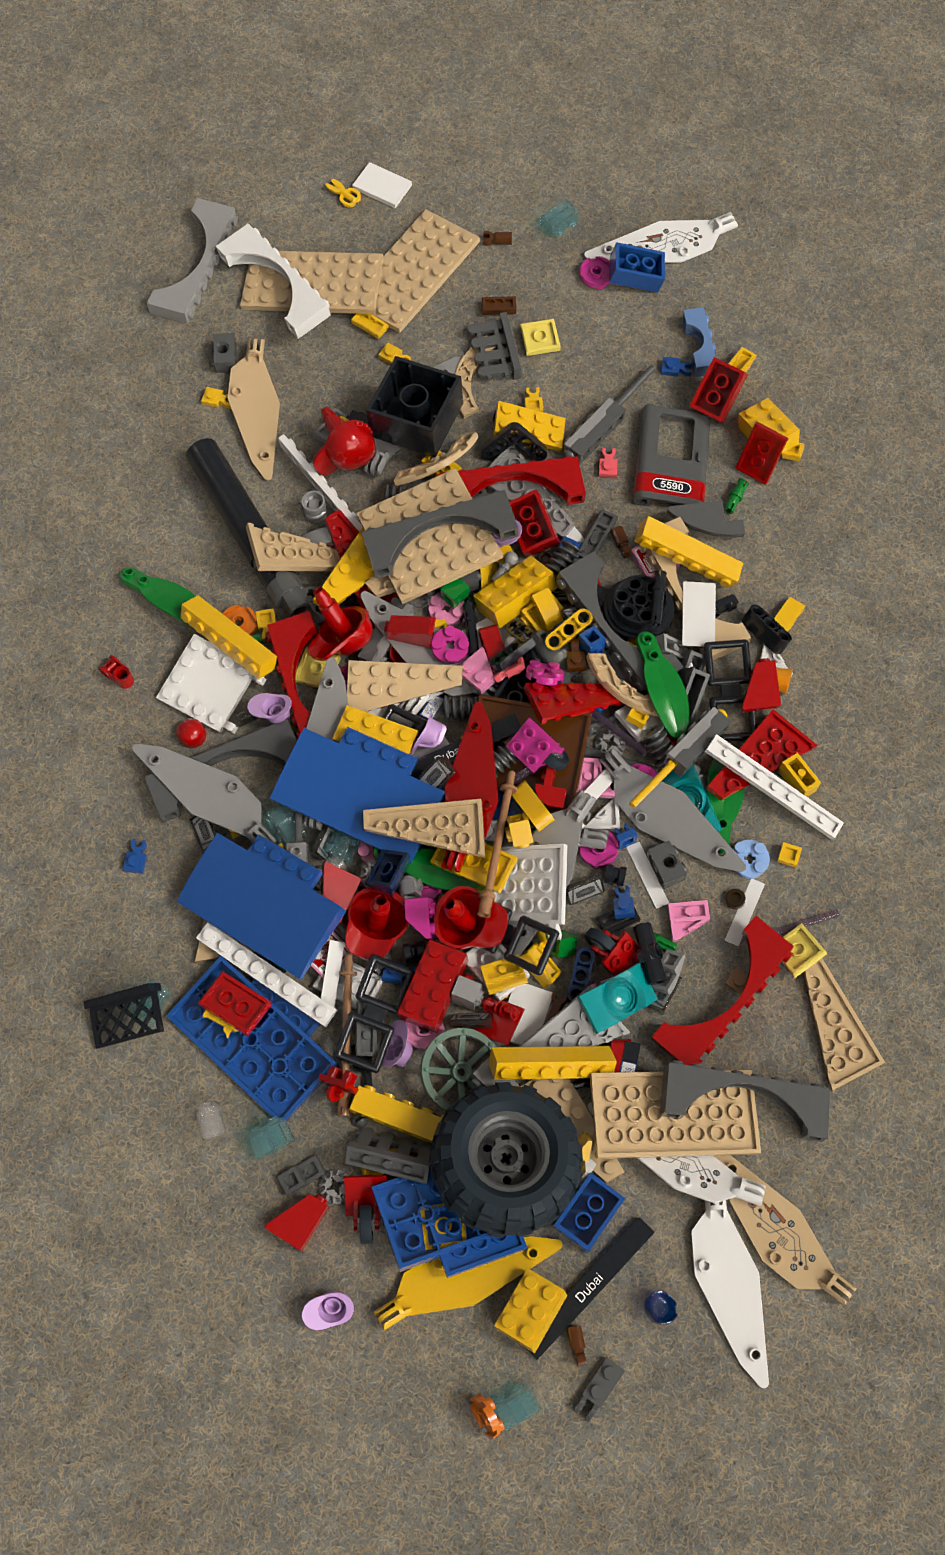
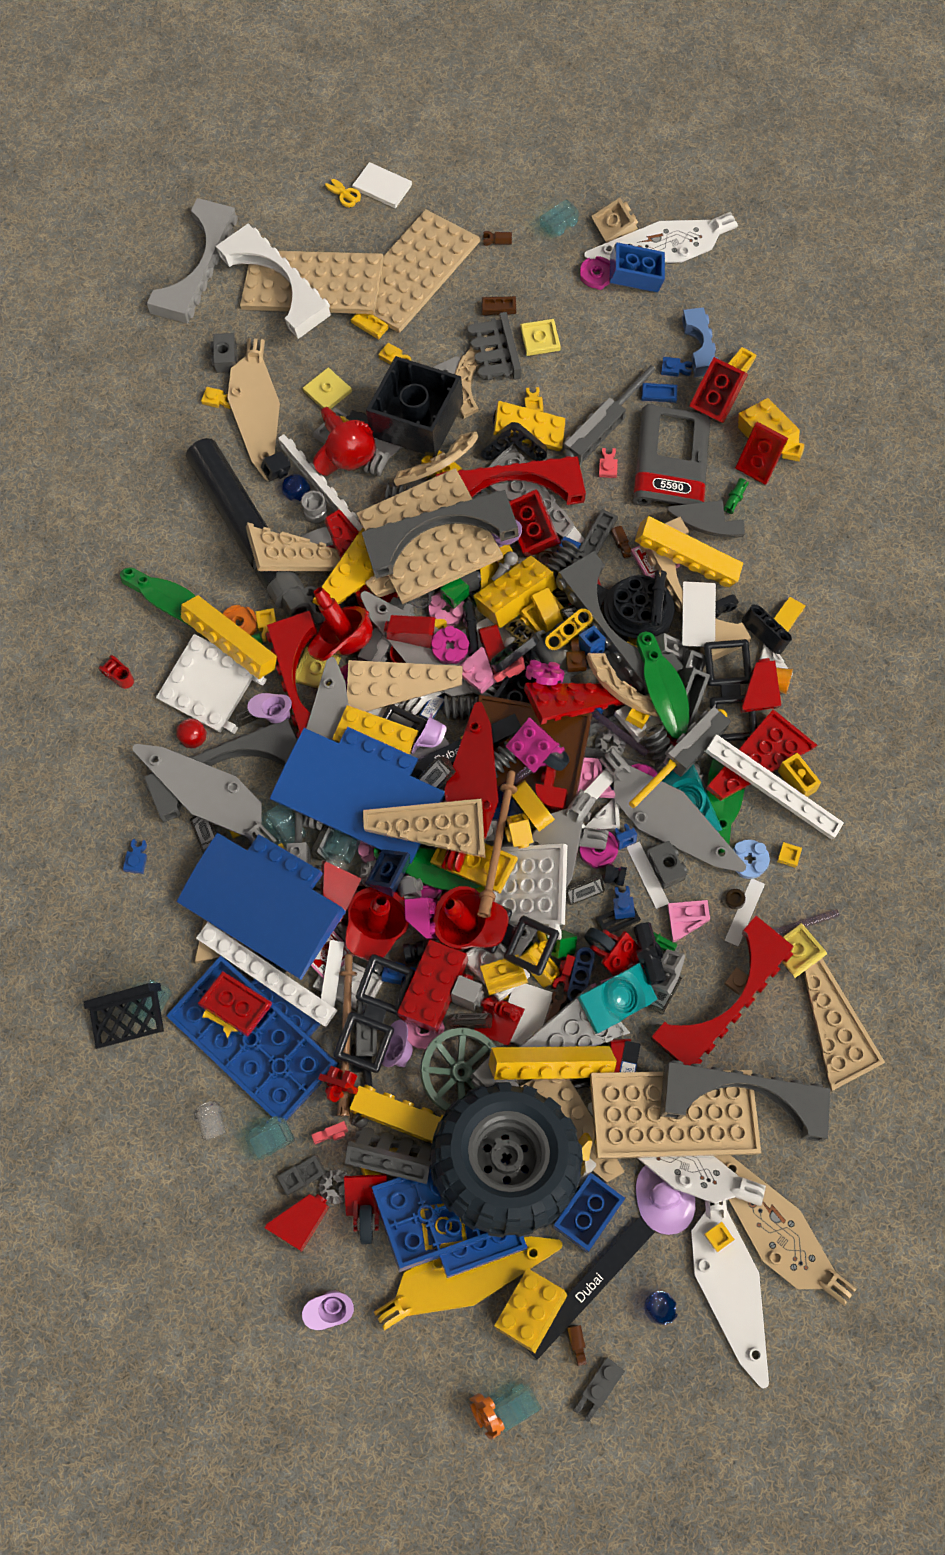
(276, 466): none -> black brick
(295, 487): none -> clear blue hair
(327, 389): none -> light yellow plate
(336, 1132): none -> coral plate
(566, 969): none -> red plate
(615, 220): none -> tan plate
(659, 392): none -> blue tile
(661, 1205): none -> lavender hat
(719, 1237): none -> yellow plate

